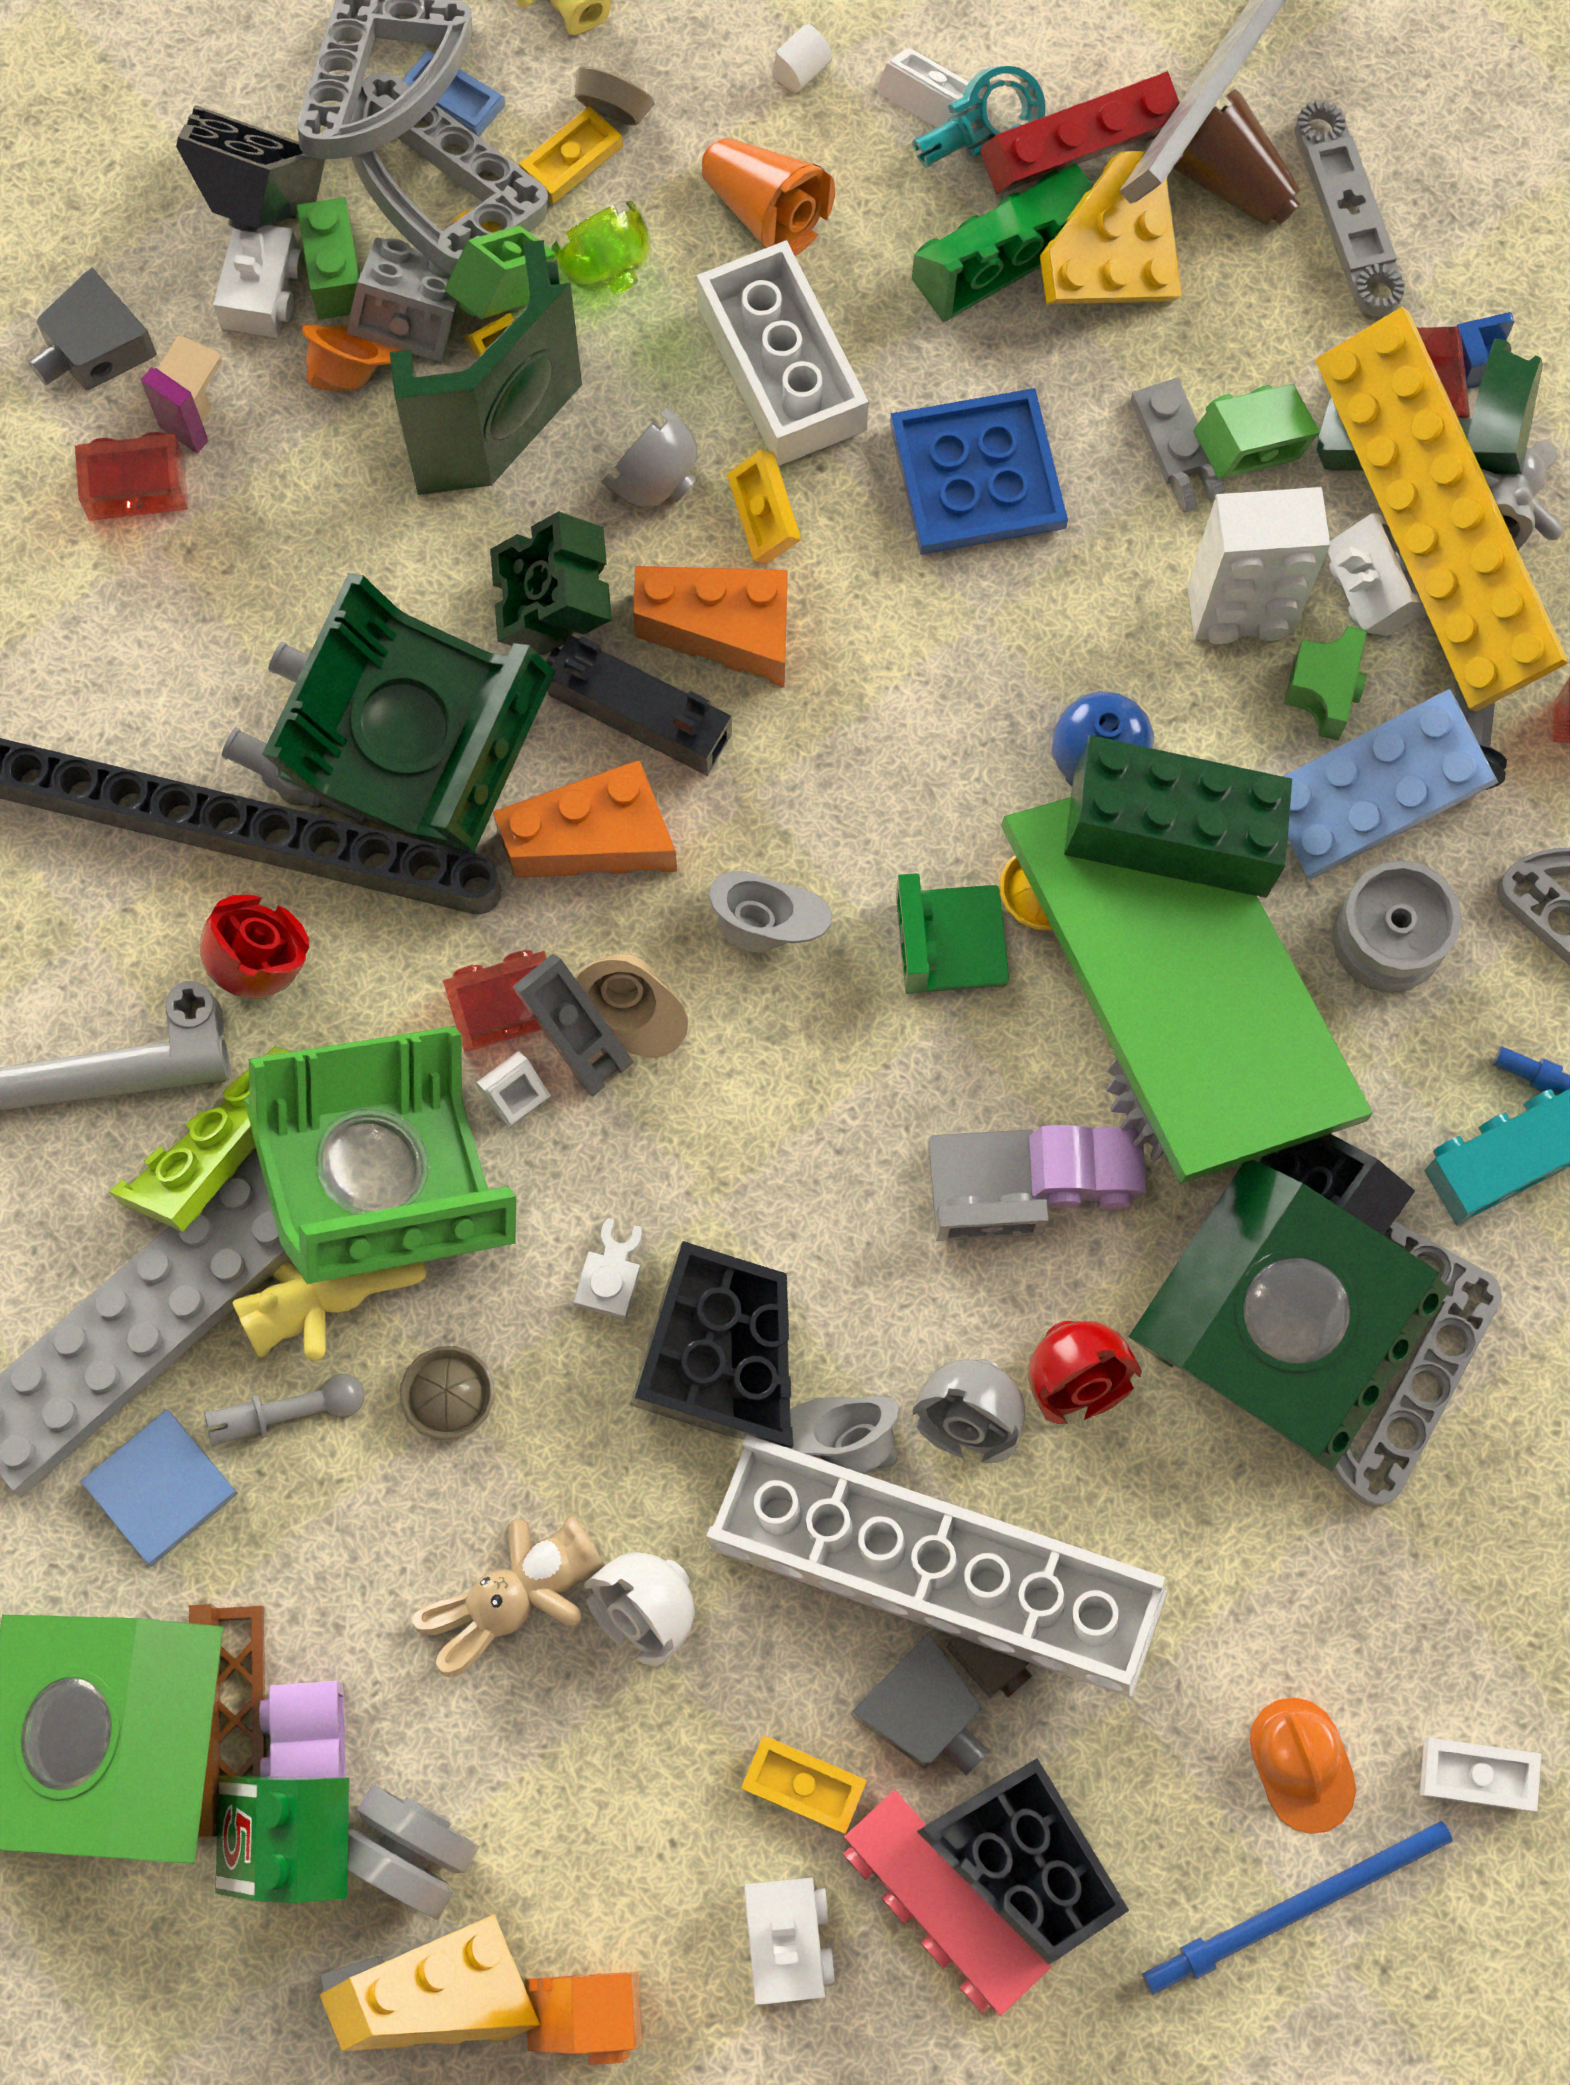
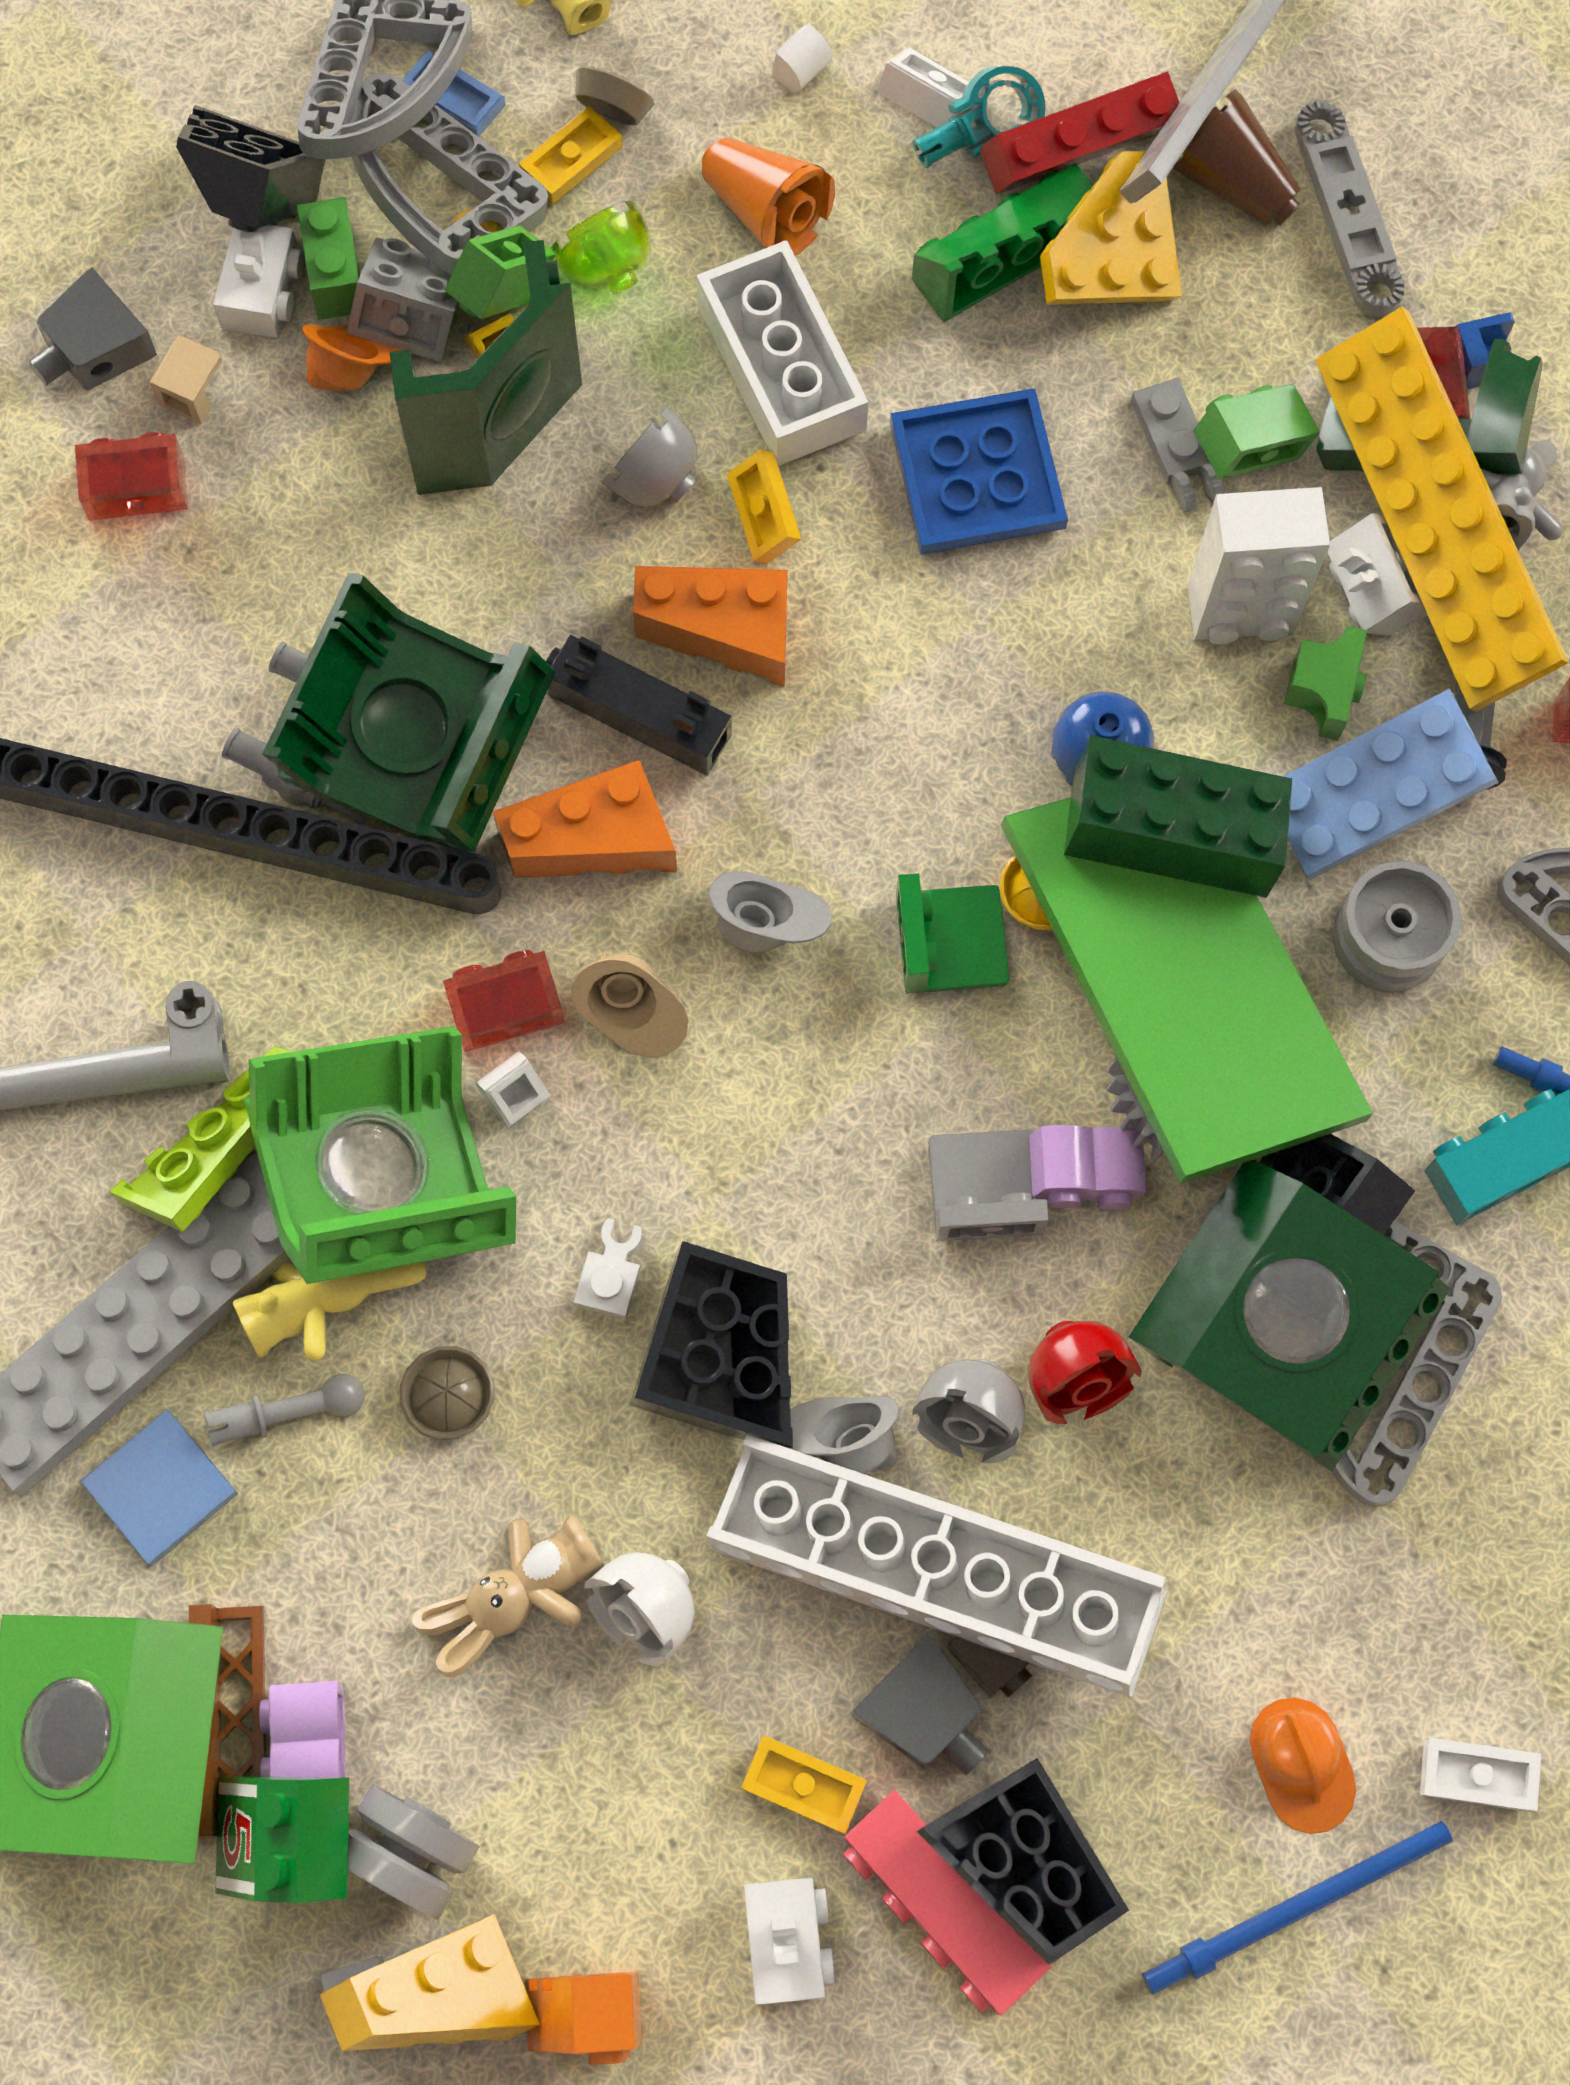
(174, 409): magenta tile -> none
(252, 947): red cylinder -> none
(551, 583): dark green brick -> none
(572, 1023): dark grey plate -> none

